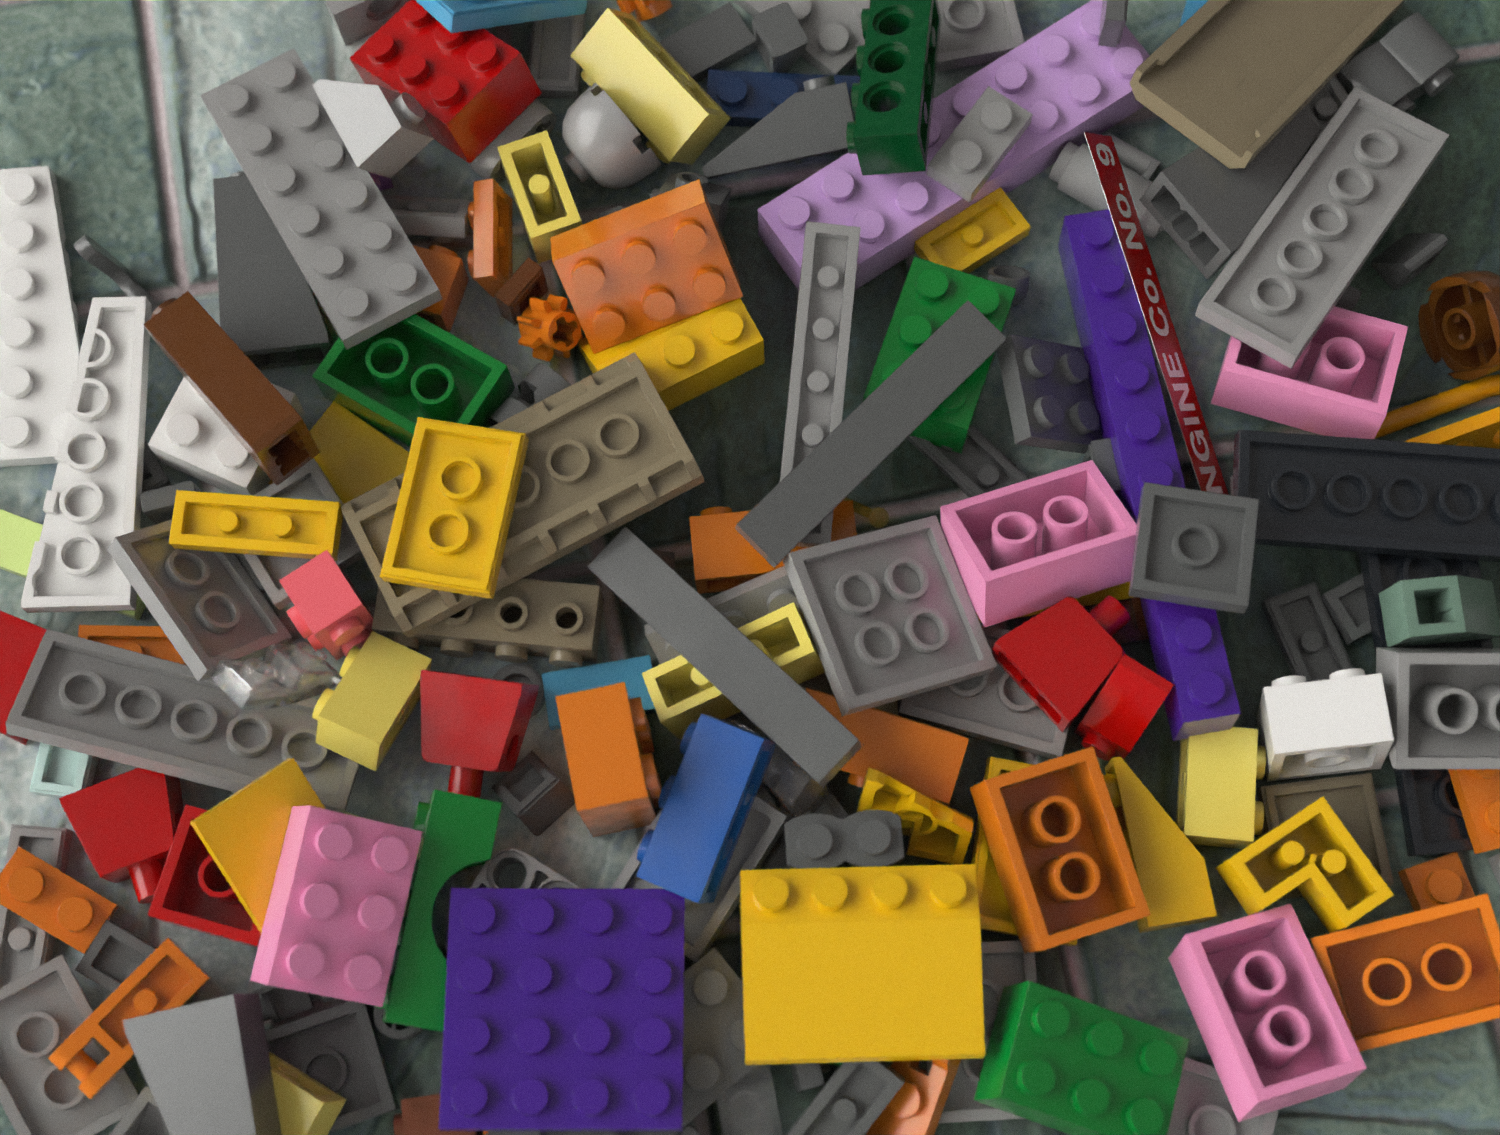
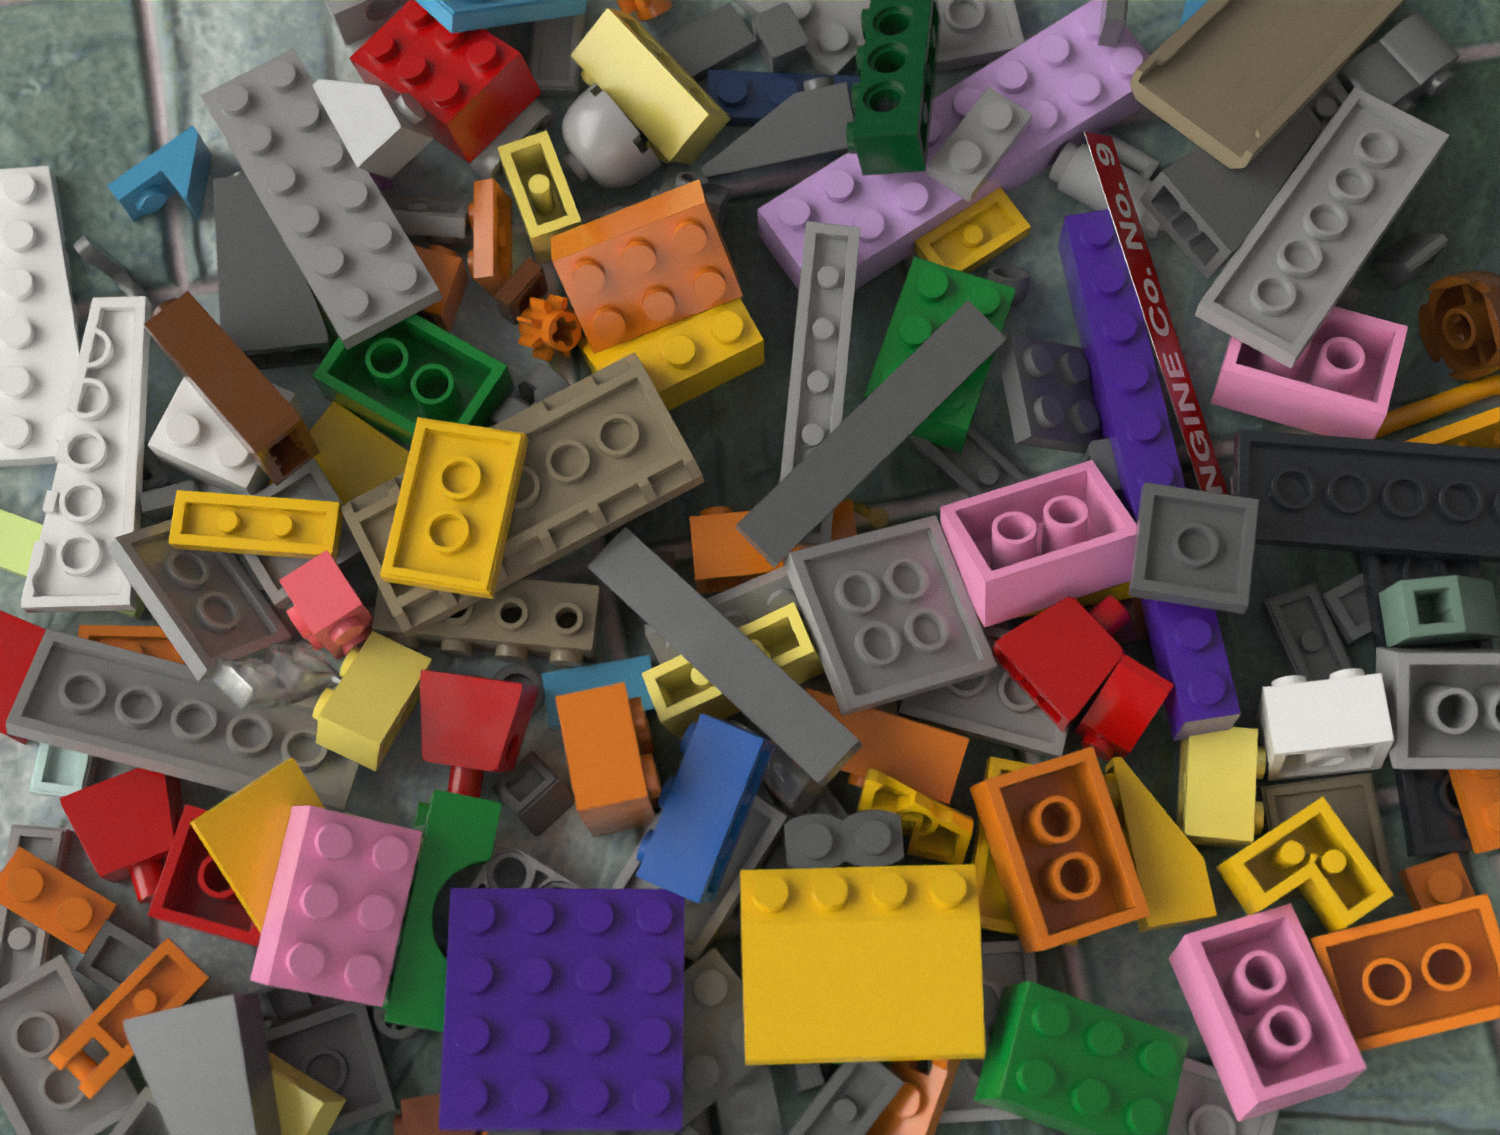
(174, 168): none -> dark azure slope

